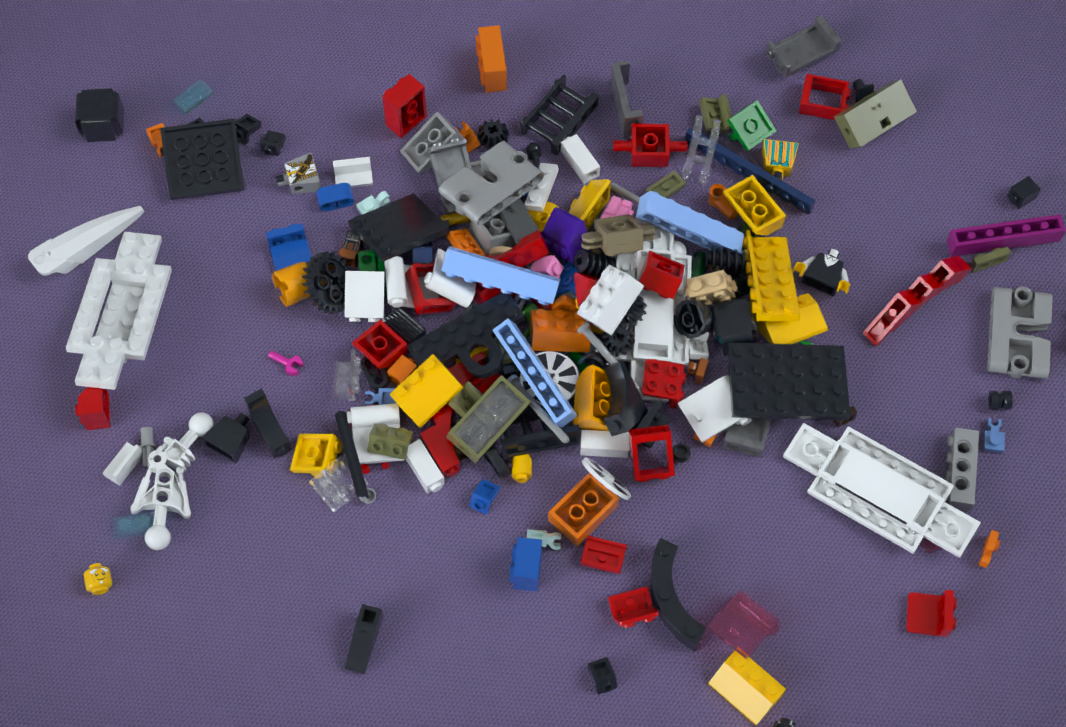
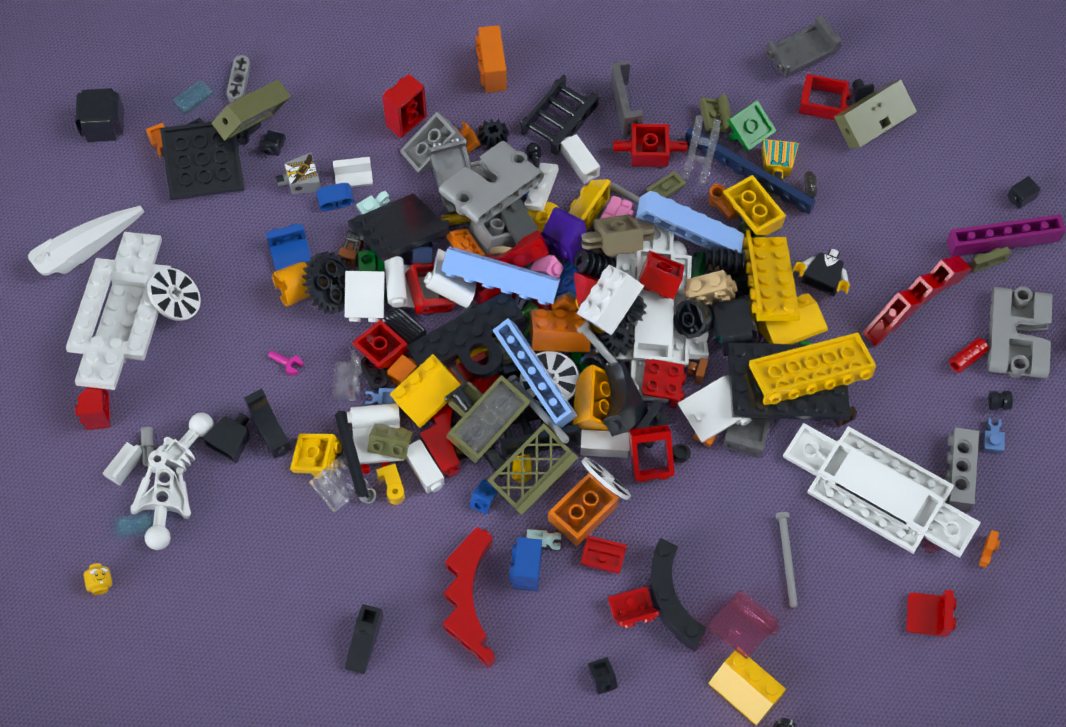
(169, 281): none -> white piece
(236, 72): none -> light grey beam
(251, 109): none -> olive brick
(395, 489): none -> yellow leg
(459, 394): none -> black bracket
(463, 621): none -> red arch
(544, 481): none -> olive fence
(782, 517): none -> light grey bar
(810, 184): none -> clear smoke gear
(812, 368): none -> yellow bracket
(968, 355): none -> red axle

